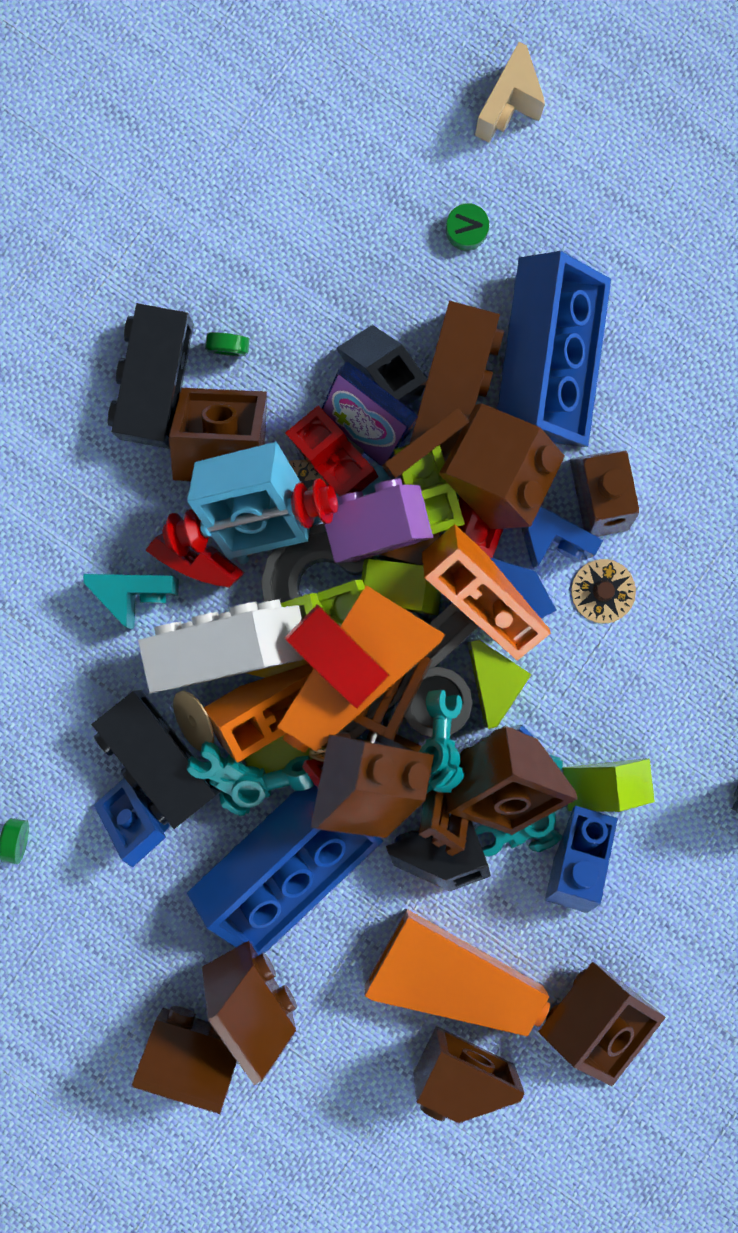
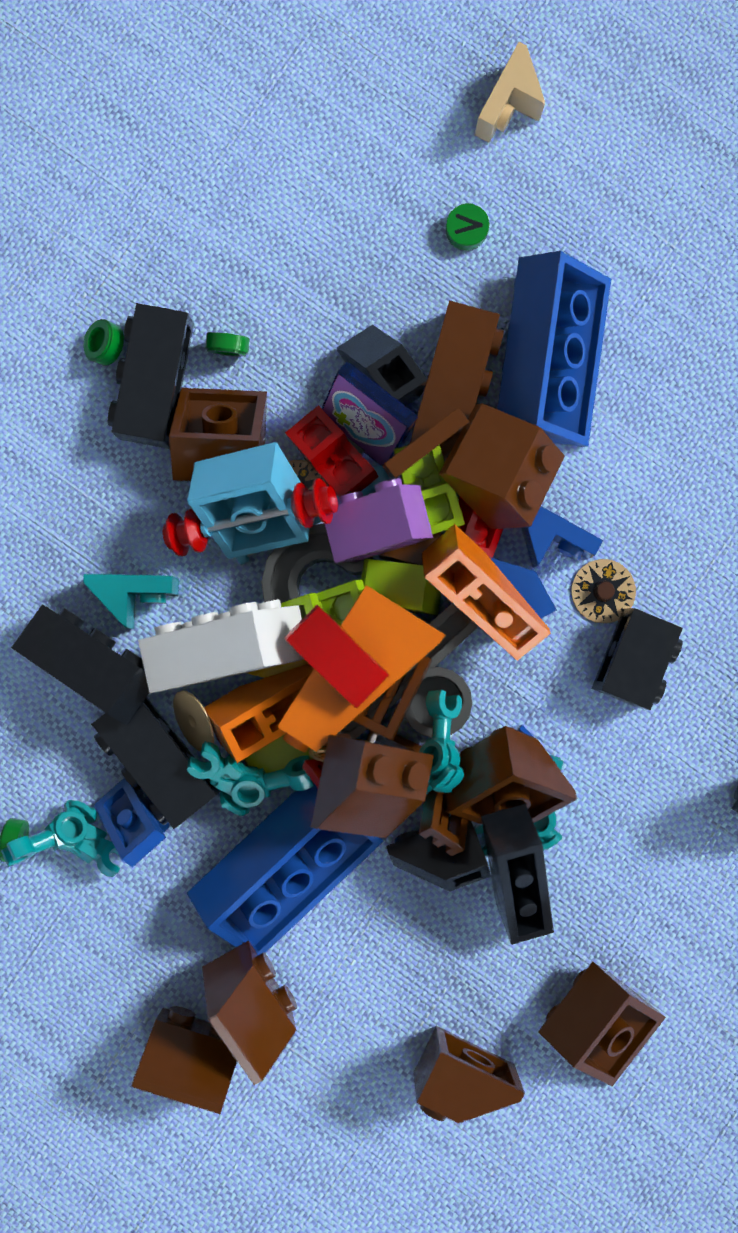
(71, 833): none -> teal piece
(85, 662): none -> black brick
(103, 342): none -> green tile
(206, 567): red slope -> none
(452, 979): orange slope -> none
(496, 681): lime slope -> none
(518, 873): none -> black brick
(582, 860): blue slope -> none
(605, 492): reddish brown torso -> none
(611, 785): lime slope -> none
(638, 659): none -> black brick

